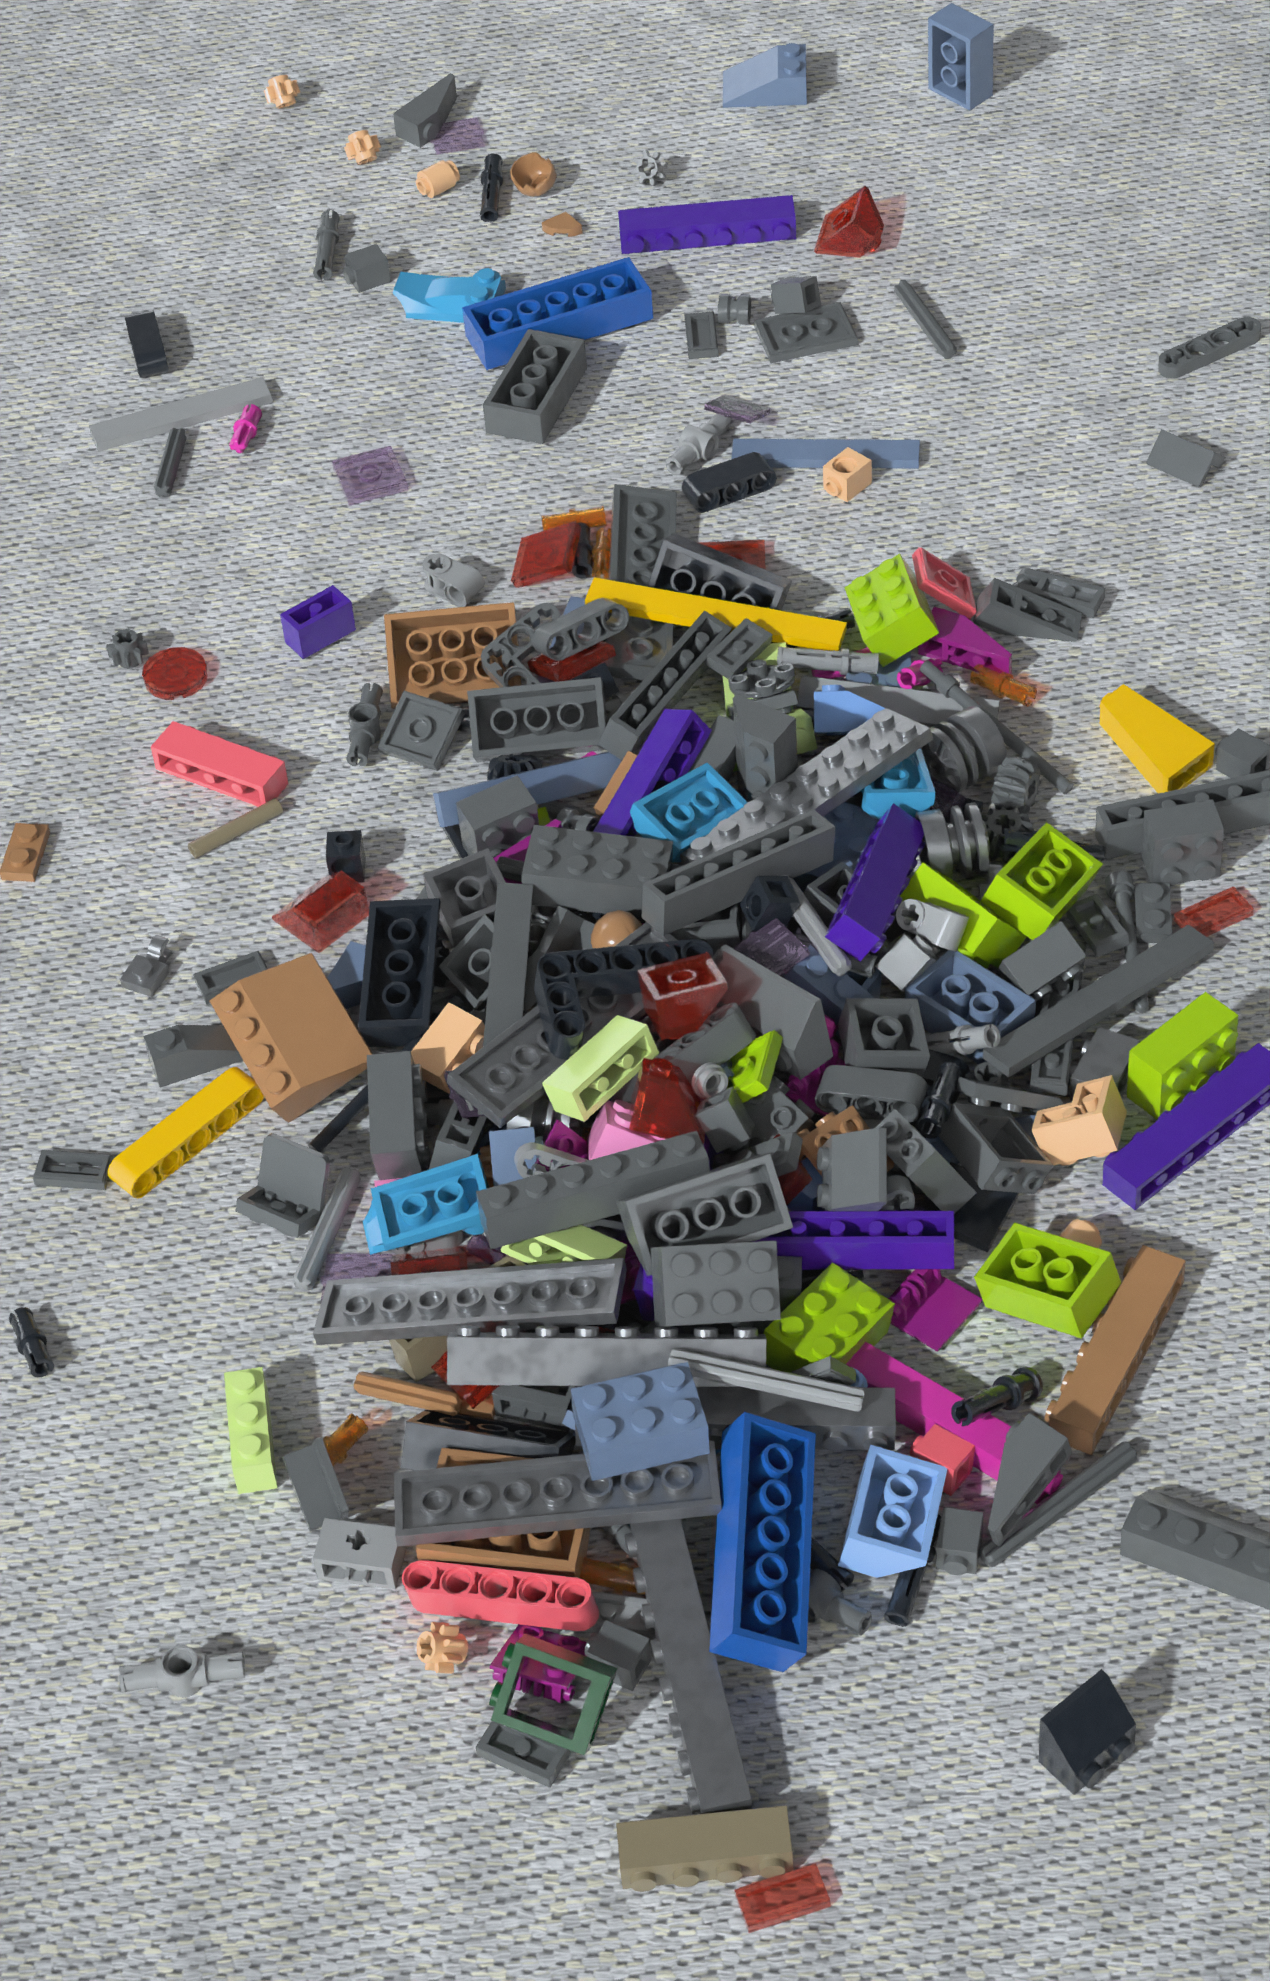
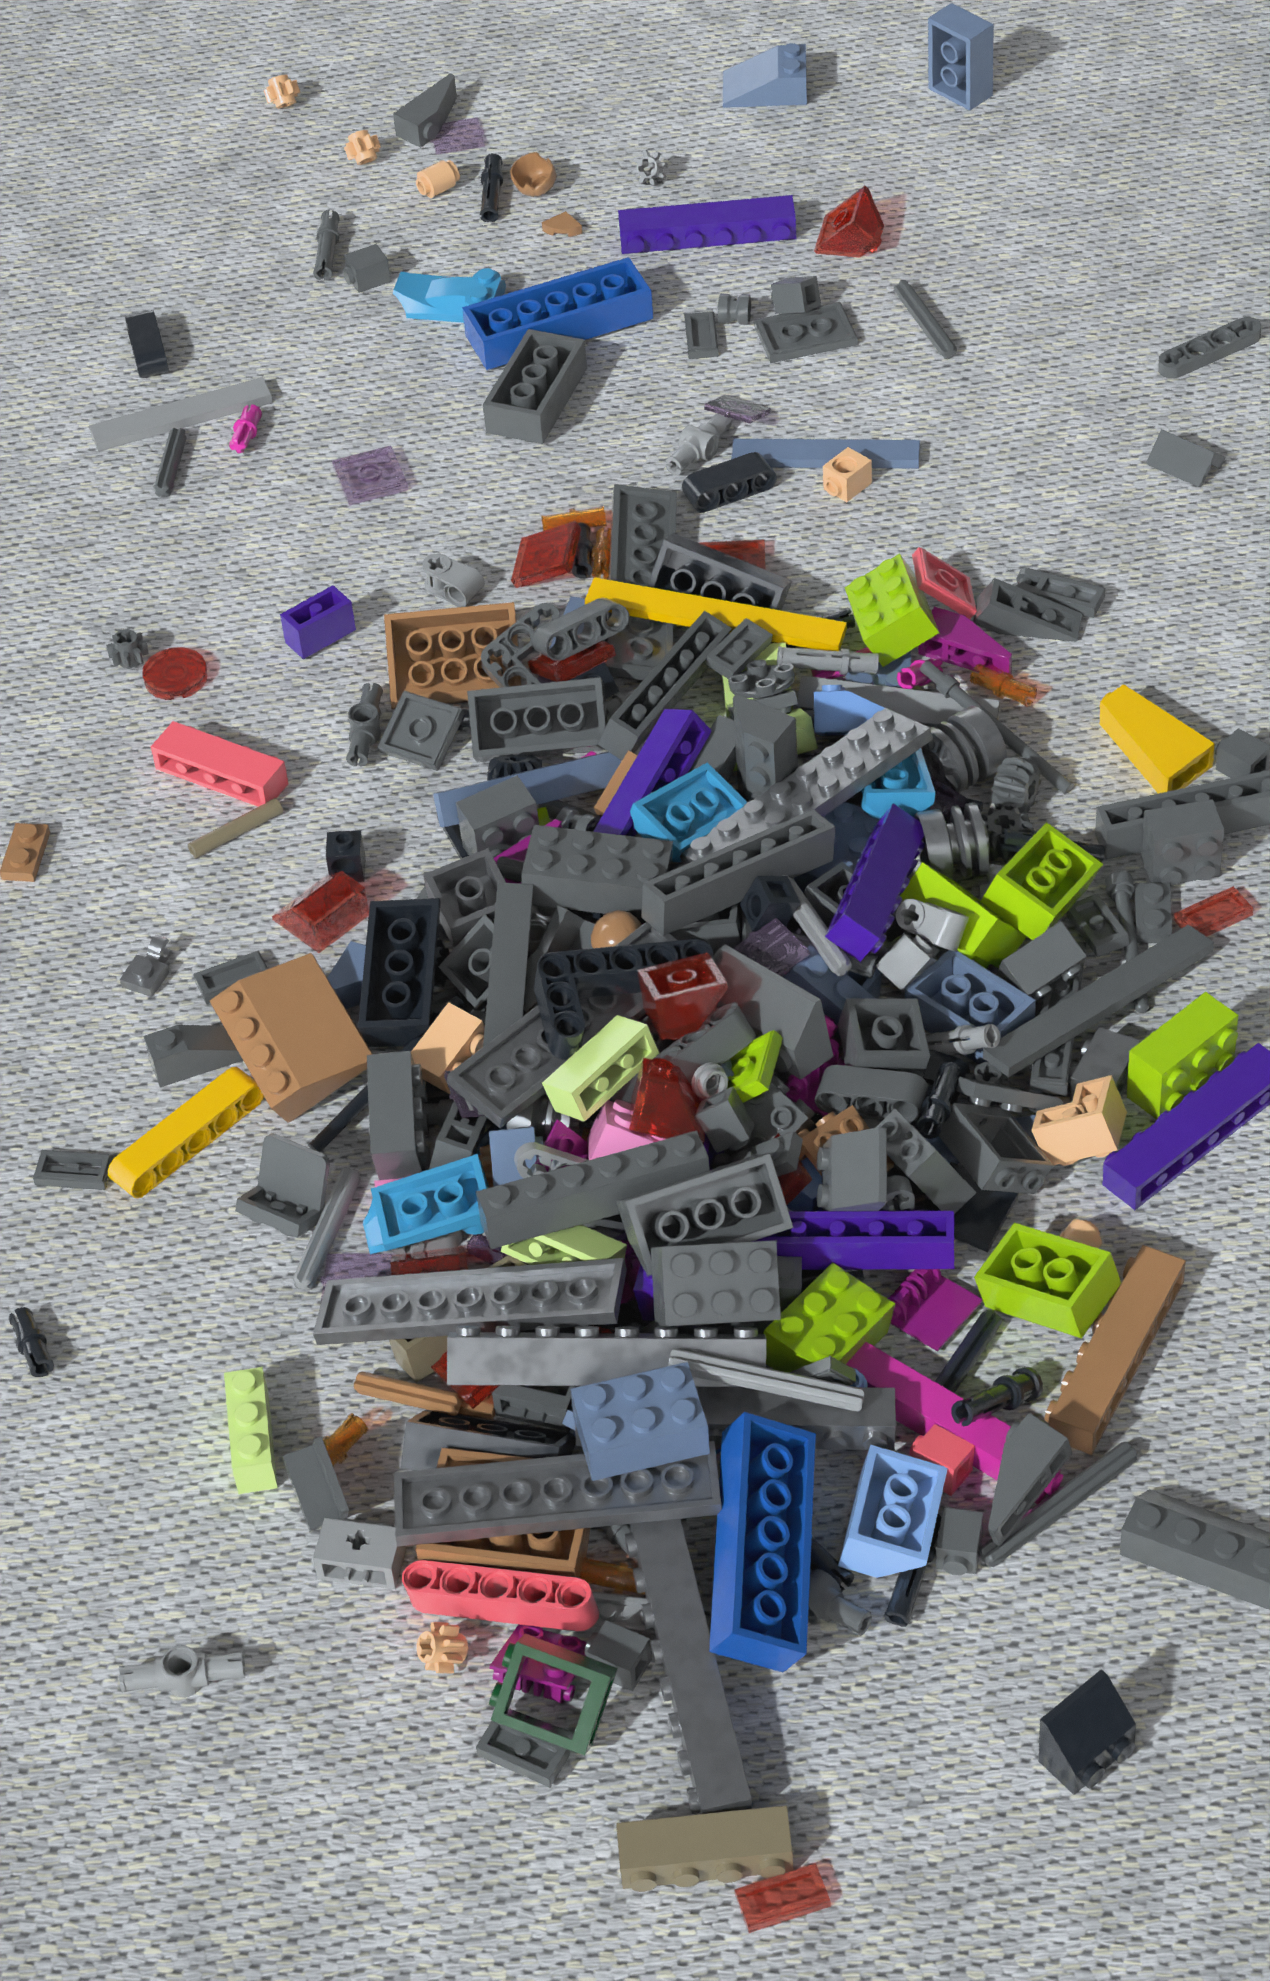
(969, 1350): none -> black axle

